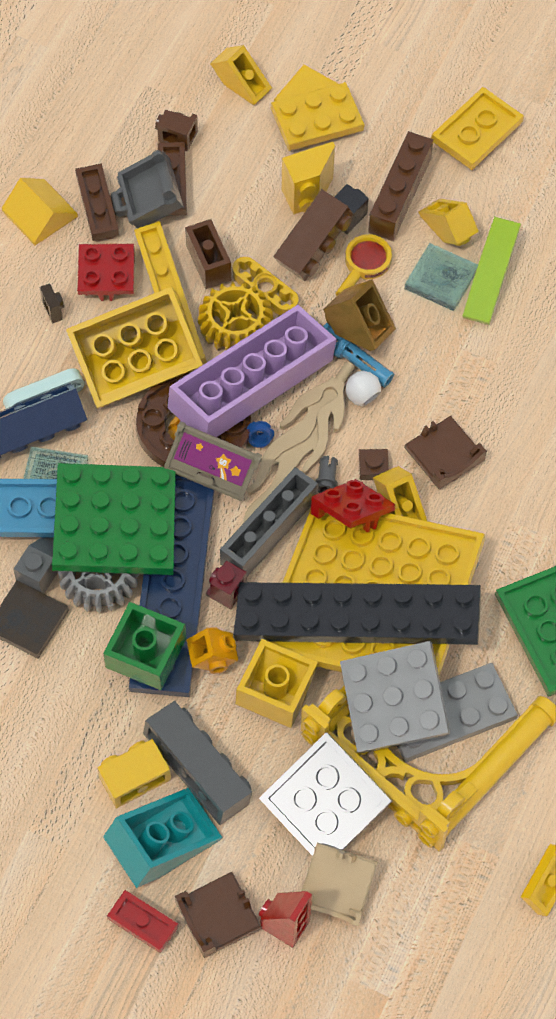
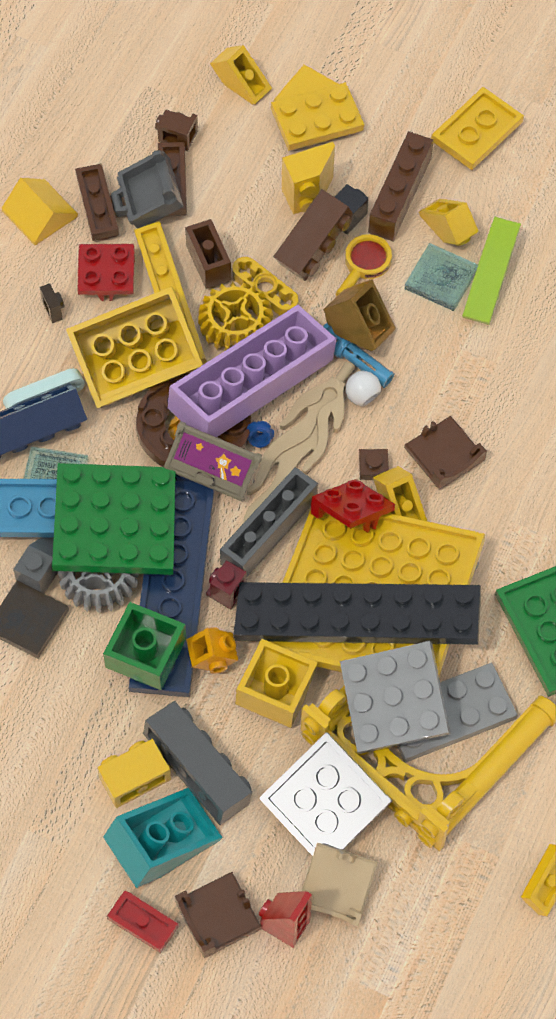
(327, 474): dark grey pin -> none

